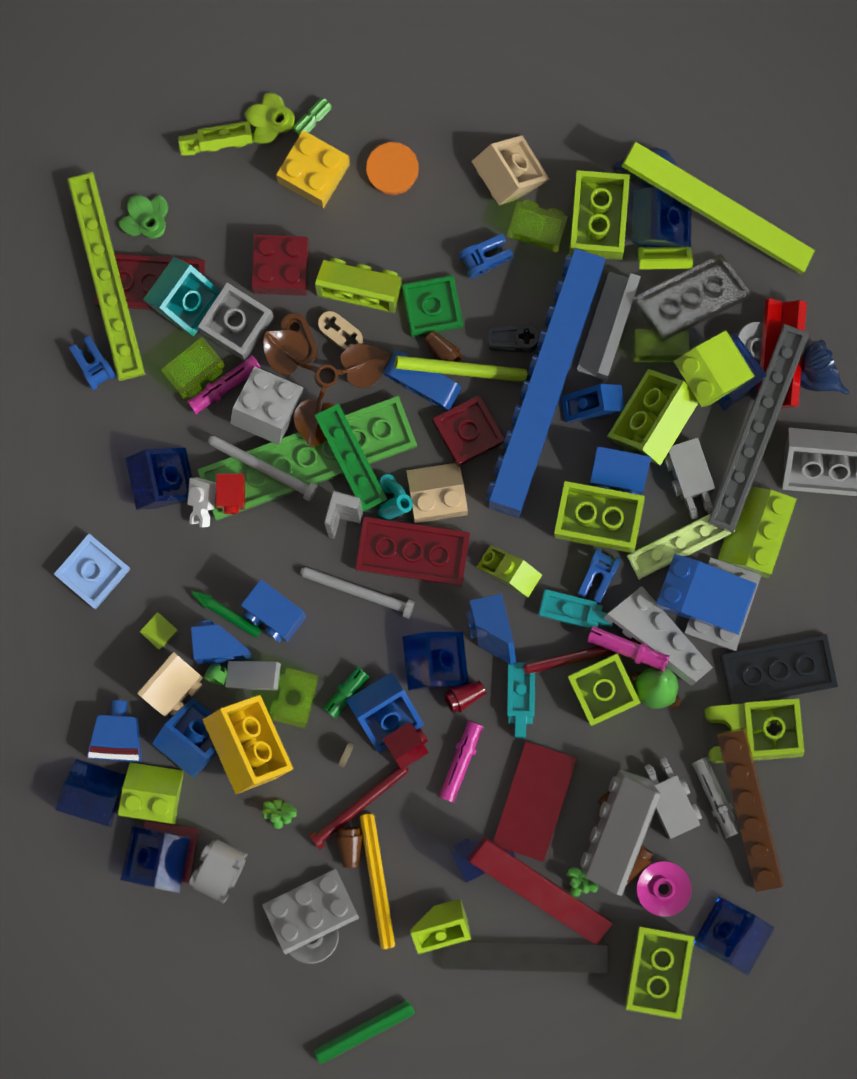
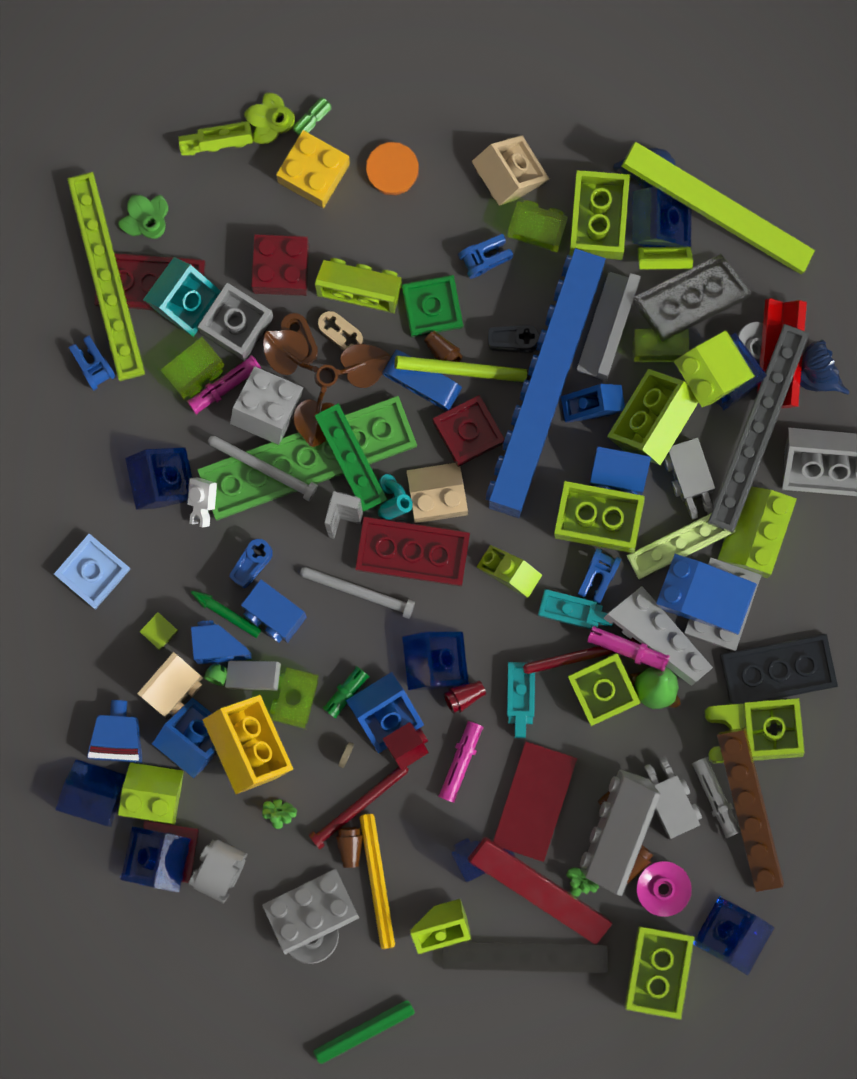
(230, 493): red brick -> none
(248, 566): none -> blue piece
(491, 627): blue slope -> none

